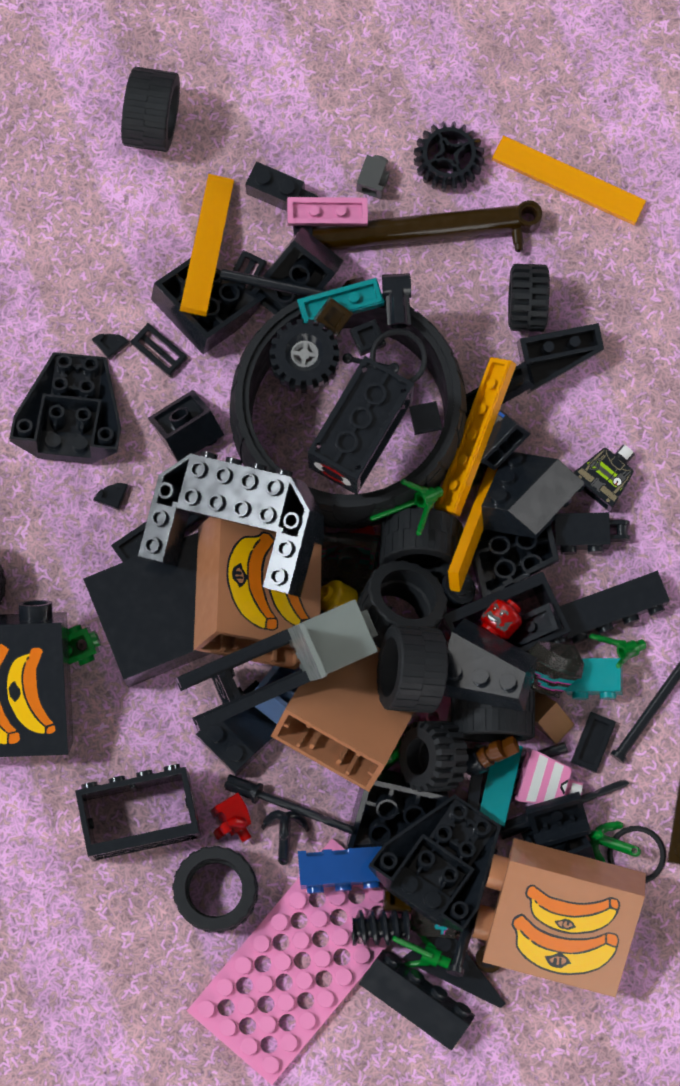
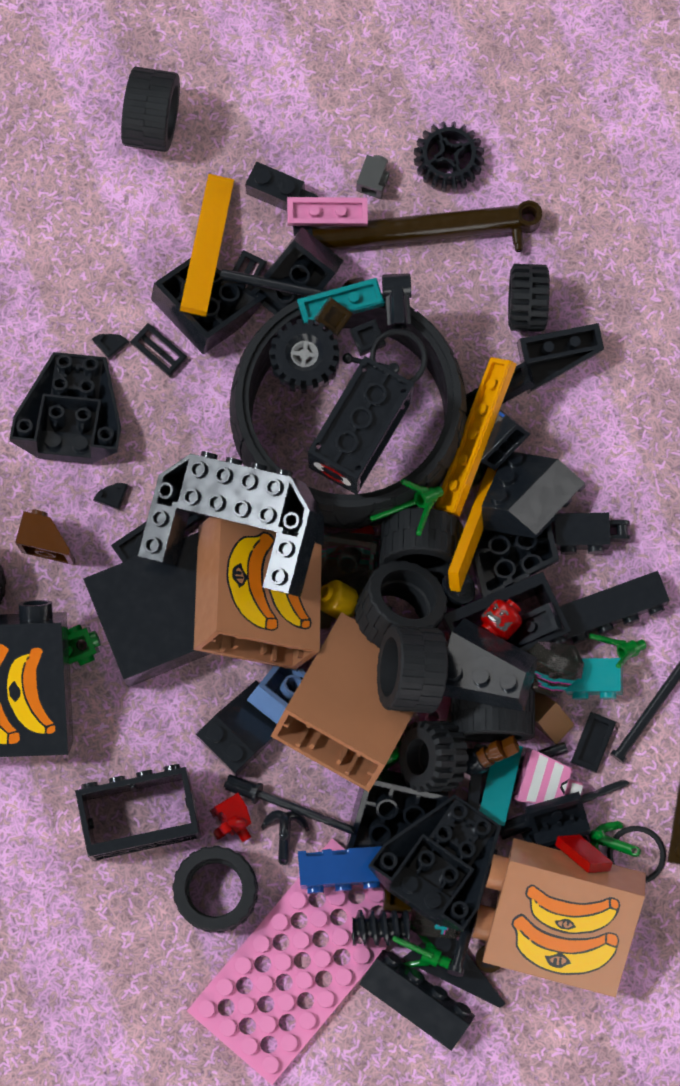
(41, 538): none -> reddish brown slope
(186, 426): black slope -> none
(320, 645): piece -> none
(425, 418): black tile -> none
(568, 180): light orange tile -> none
(584, 853): none -> red tile
(607, 475): torso -> none

